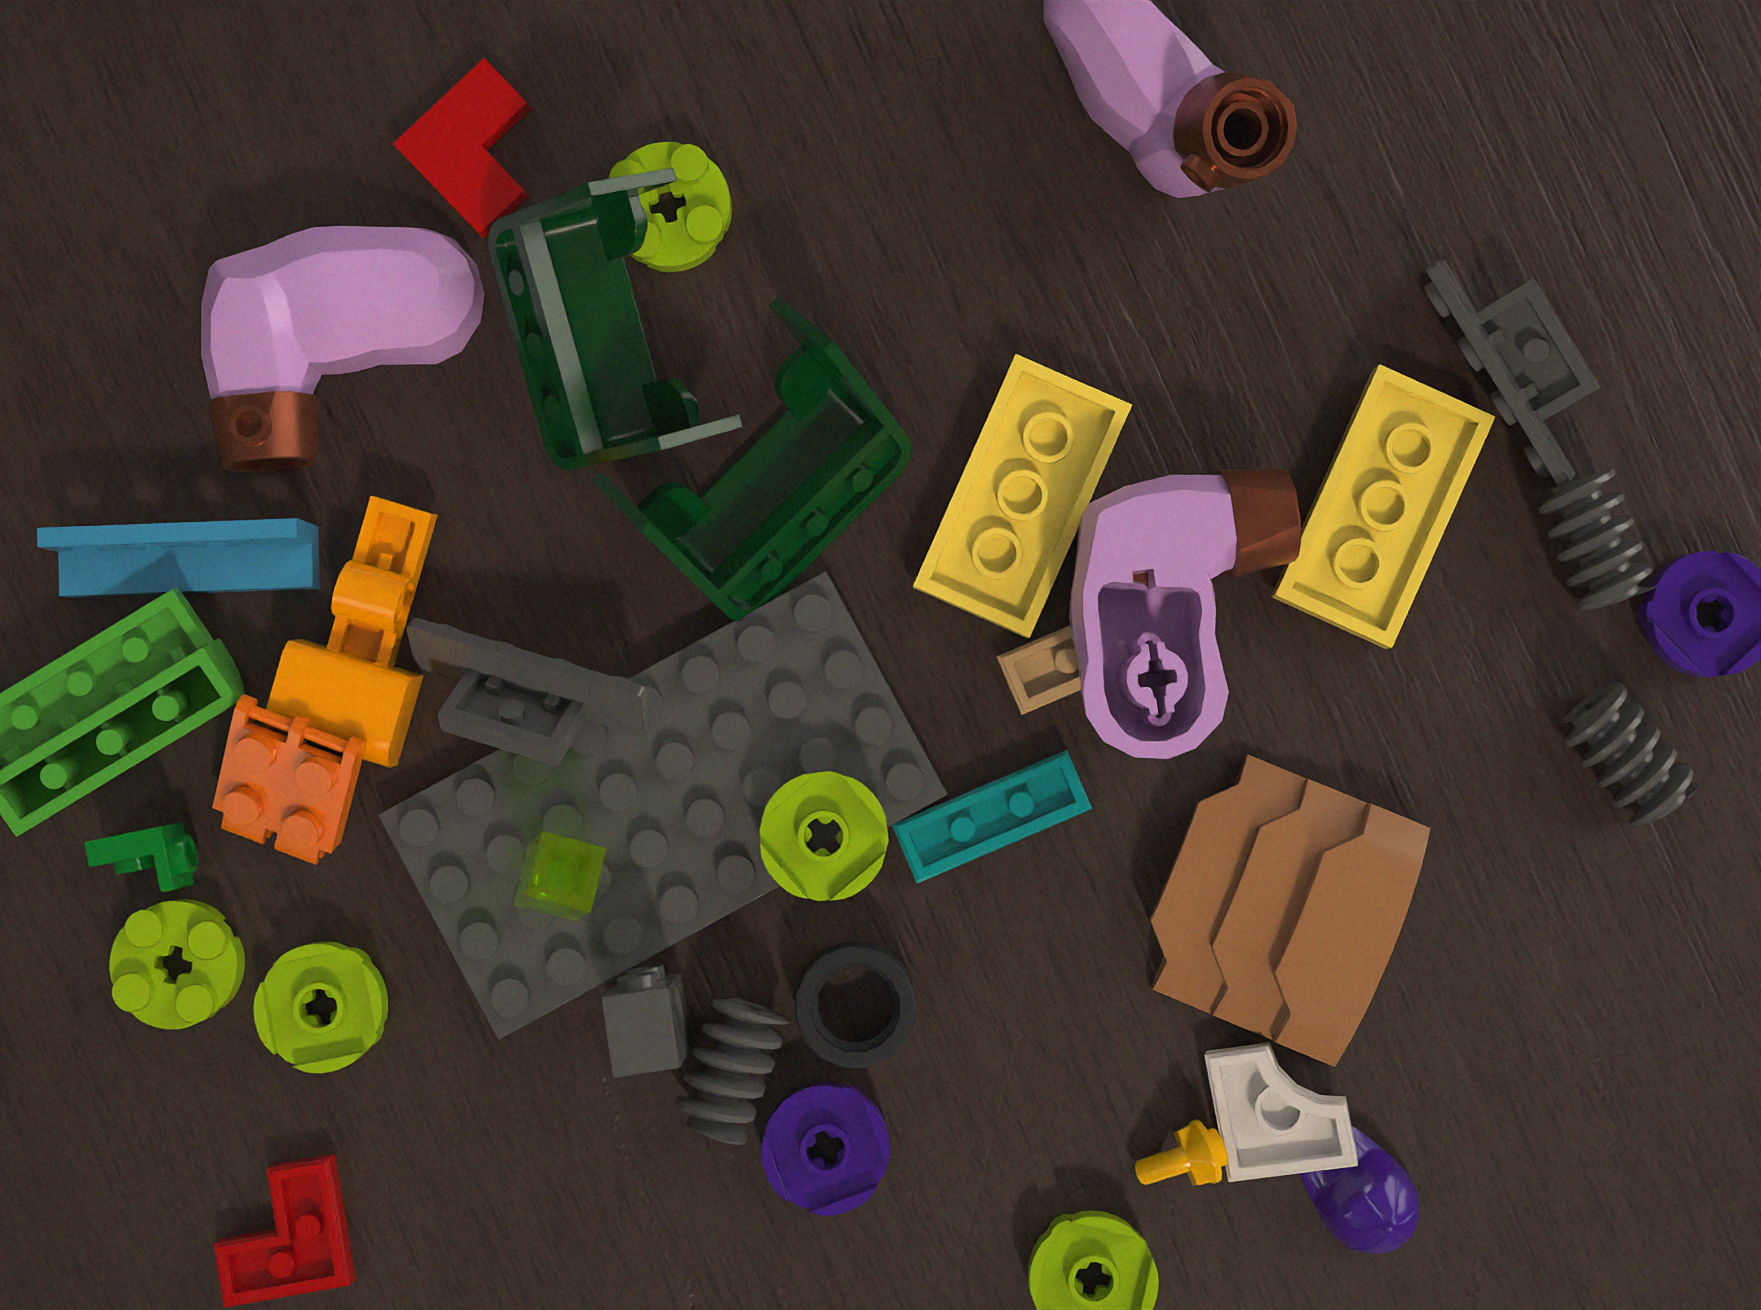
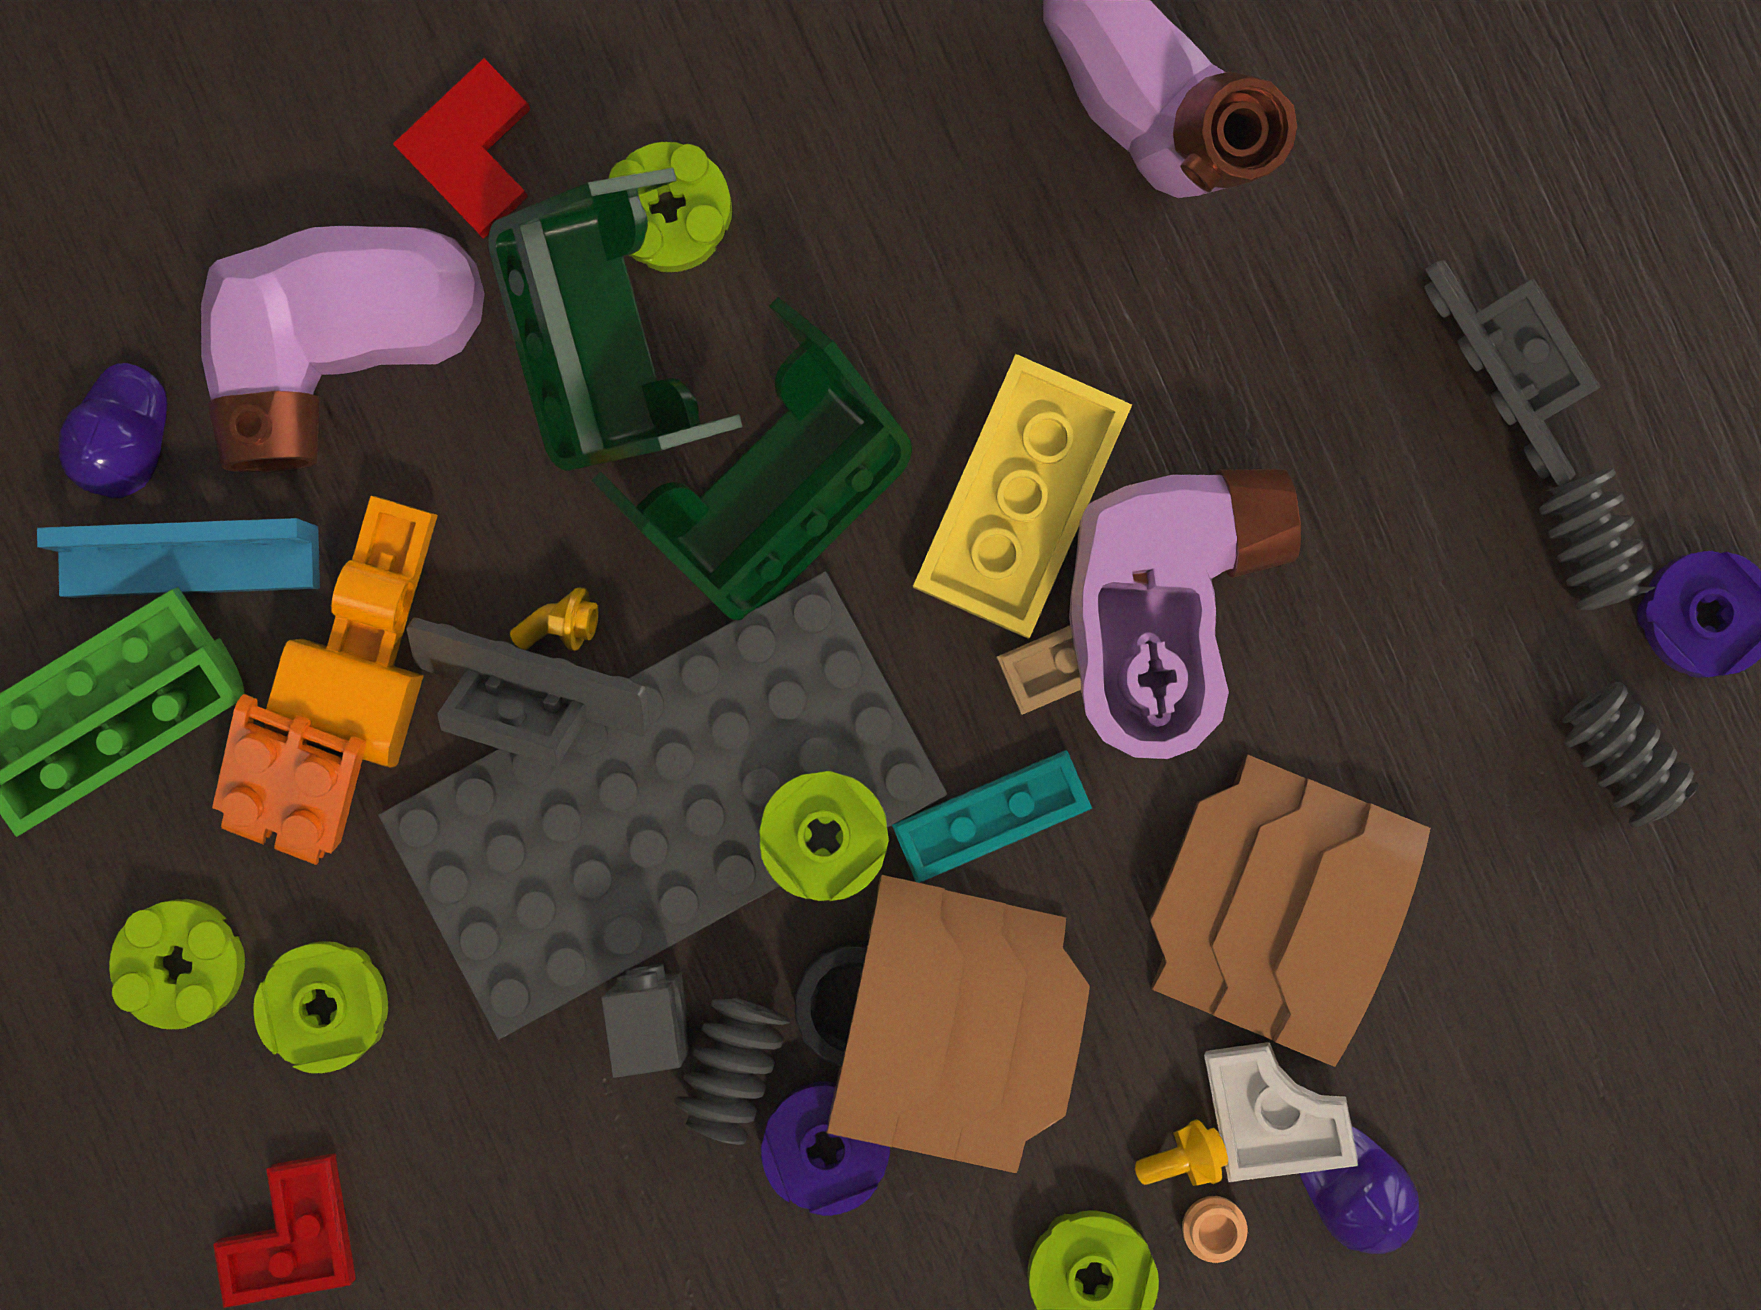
(115, 433): none -> dark purple piece
(158, 847): green bracket -> none
(559, 876): clear neon green brick -> none
(571, 619): none -> yellow plate
(959, 1027): none -> medium nougat slope
(1214, 1229): none -> light nougat plate
(1383, 506): light yellow plate -> none

